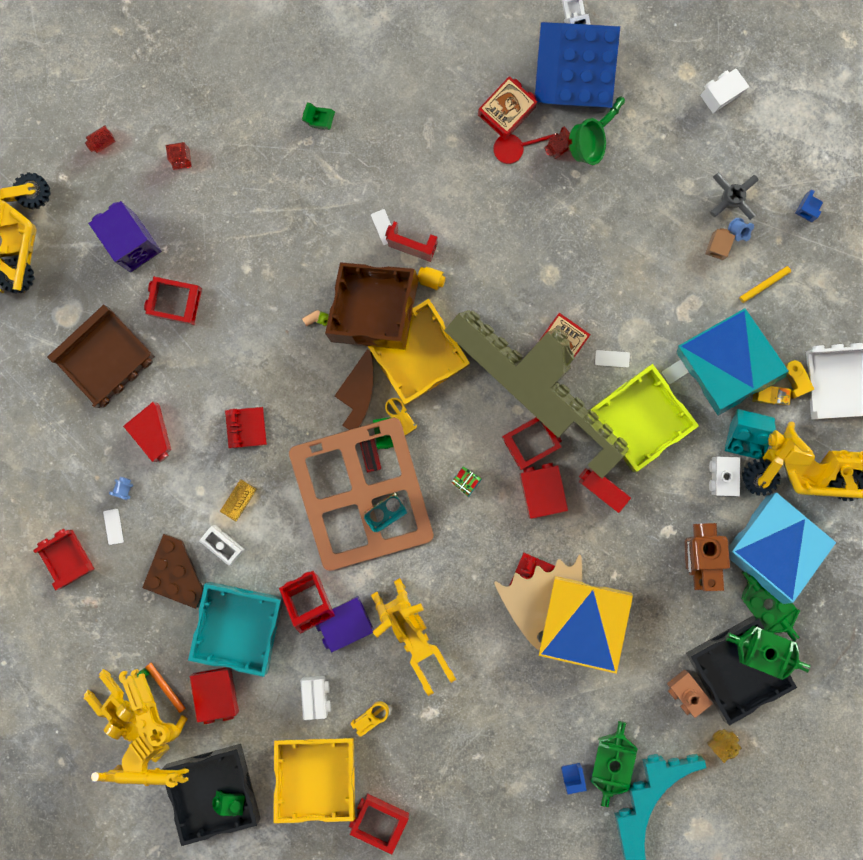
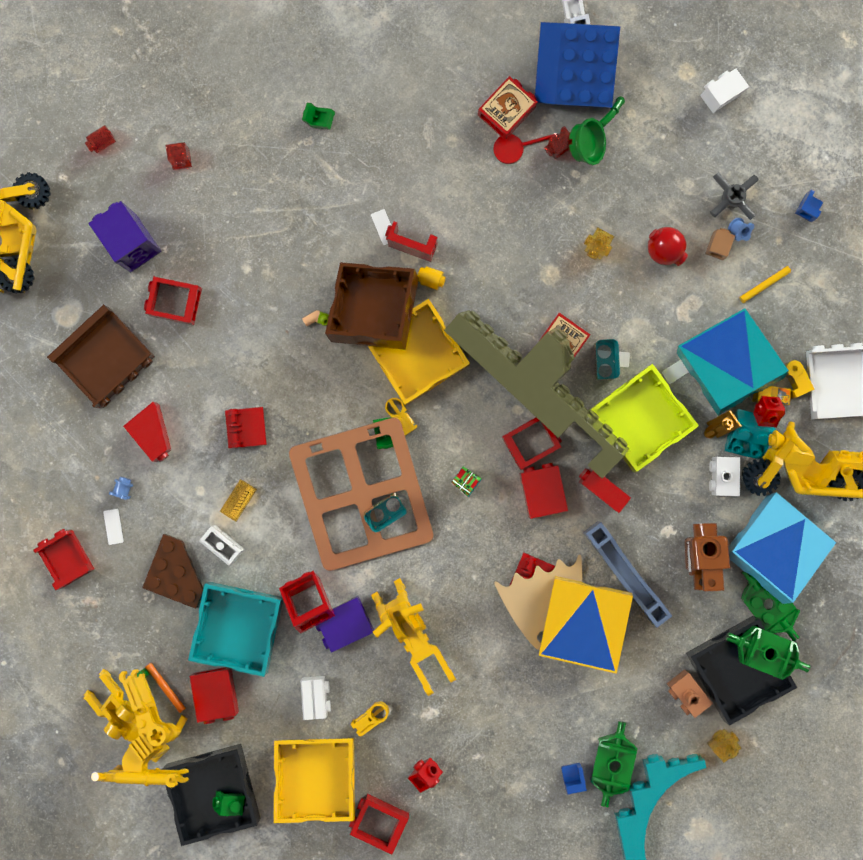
(358, 391): reddish brown slope -> none
(370, 455): sticker -> none
(425, 774): none -> red brick
(601, 238): none -> clear yellow brick
(614, 356): none -> teal piece
(626, 574): none -> sand blue arch
(667, 246): none -> red brick
(721, 425): none -> pearl gold hinge
(769, 411): none -> red brick

